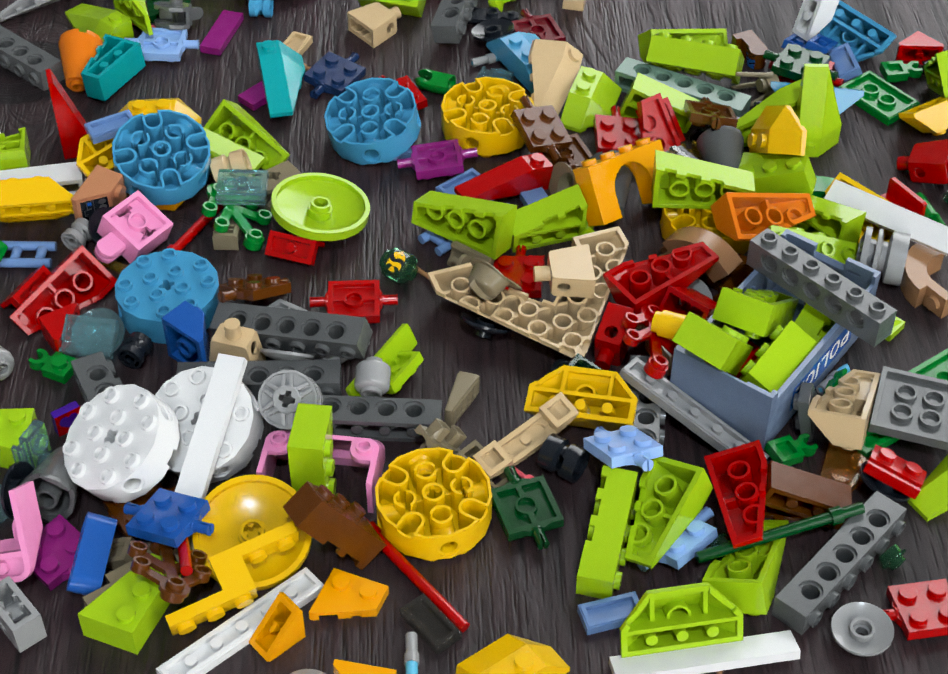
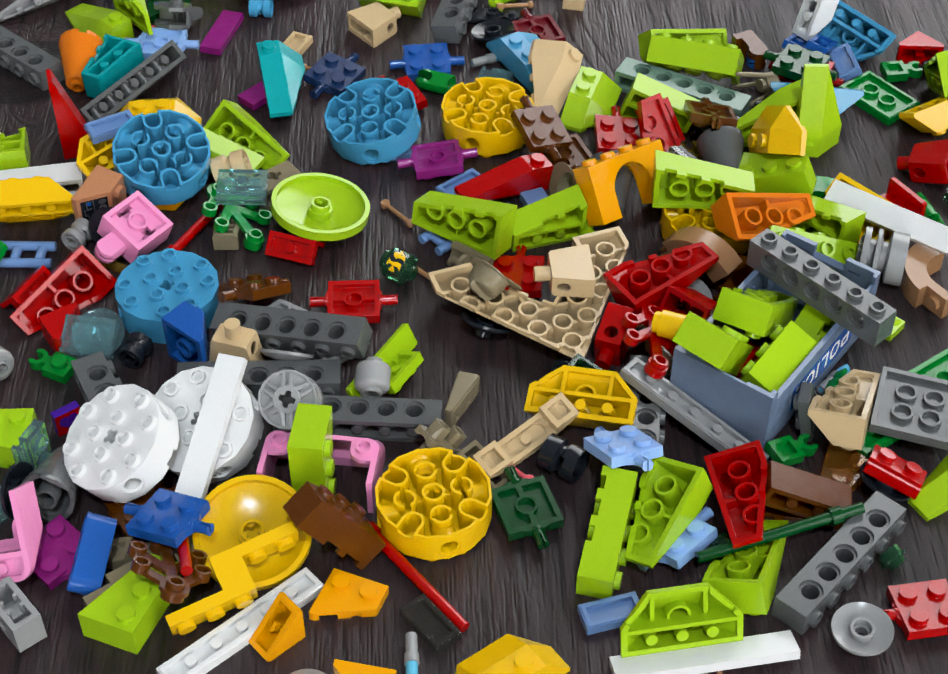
(134, 83): none -> dark grey brick
(385, 204): none -> medium nougat hinge
(426, 56): none -> blue plate
(529, 5): none -> medium nougat hinge

